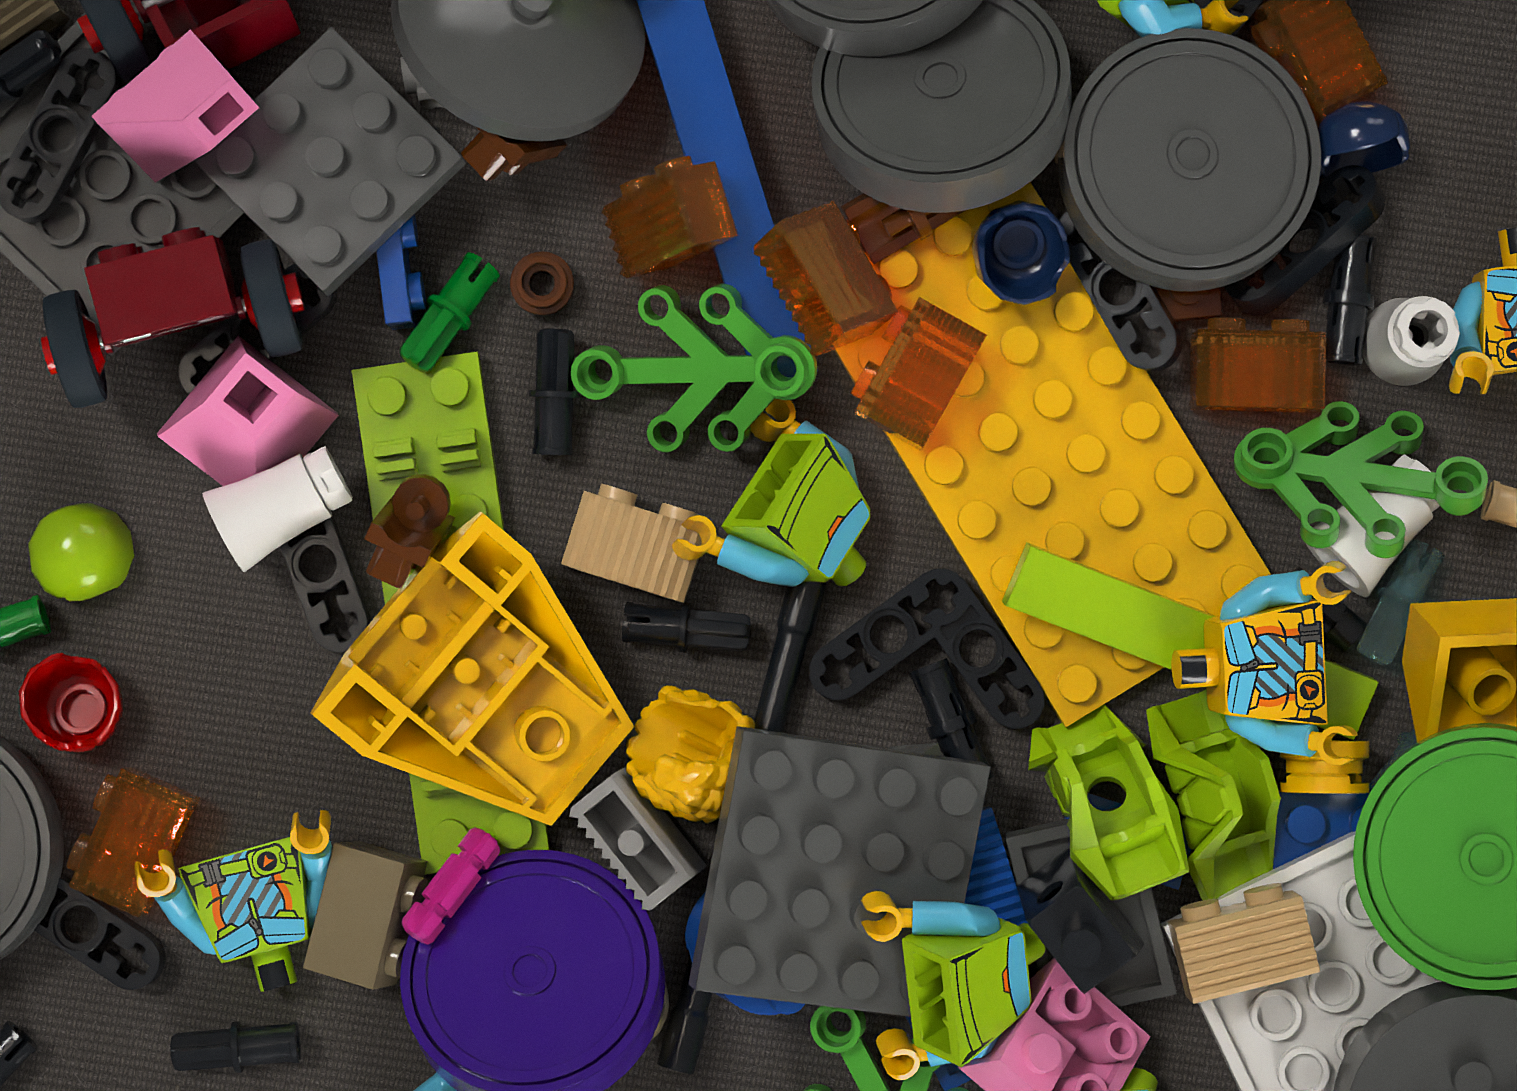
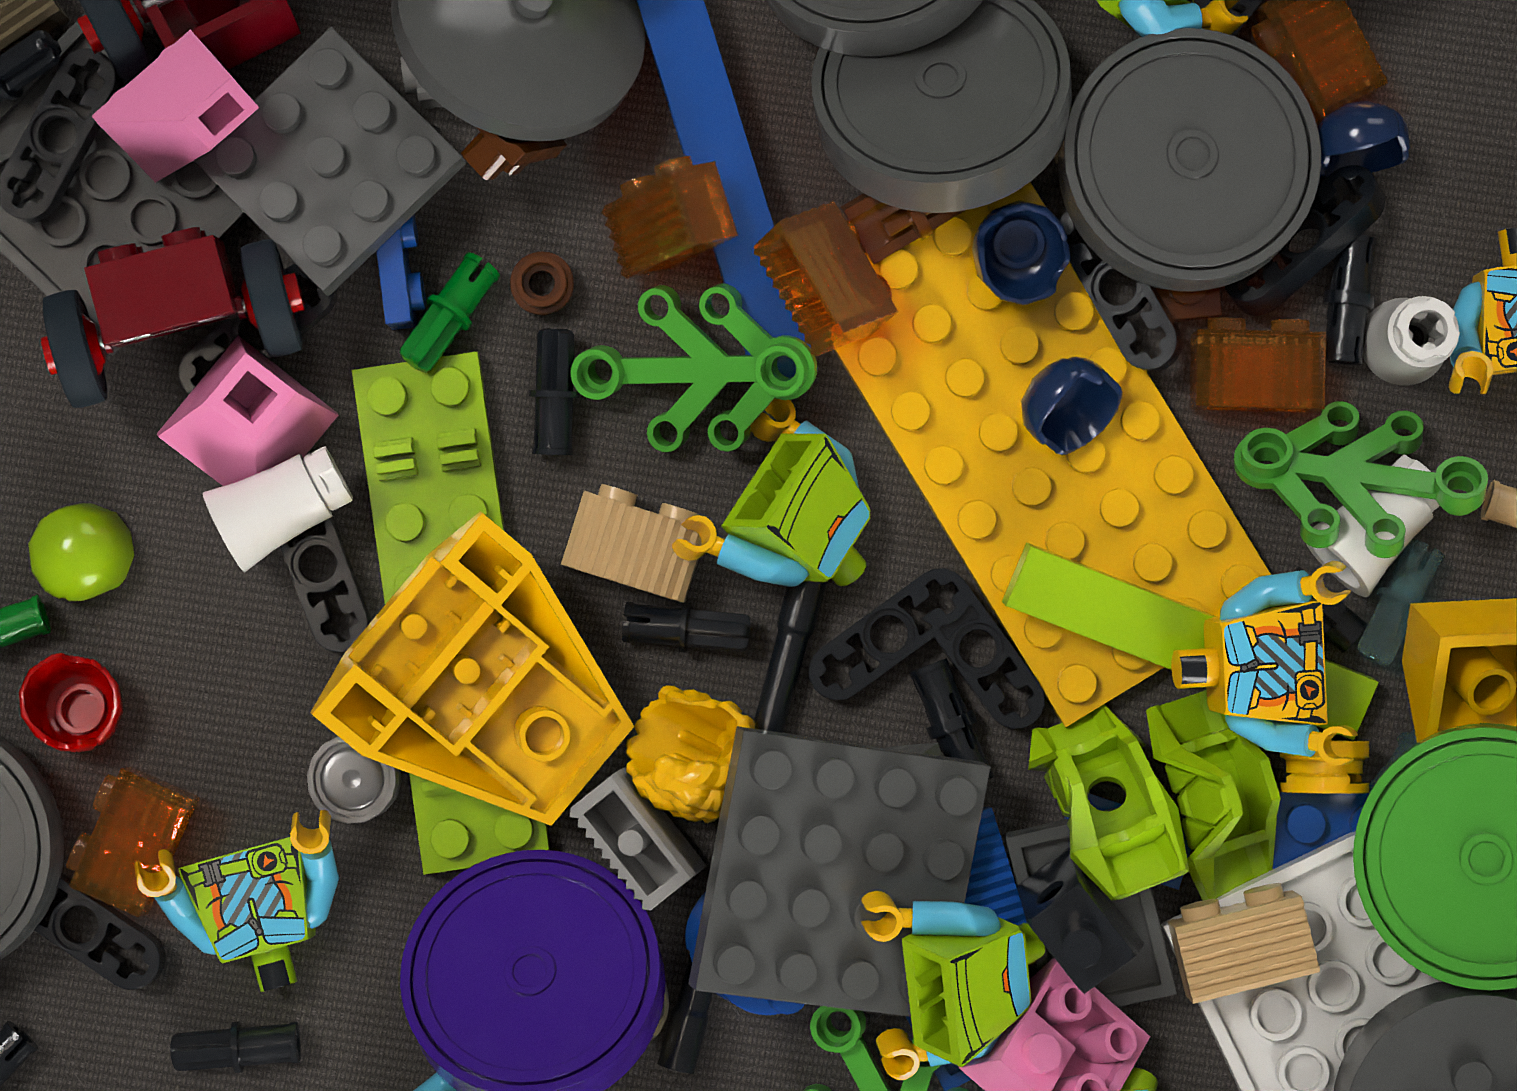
(351, 784): none -> flat silver wheel
(361, 914): dark tan brick -> none
(409, 529): reddish brown hips -> none
(451, 886): dark pink axle -> none
(918, 373): clear orange brick -> none
(1070, 403): none -> dark blue hair

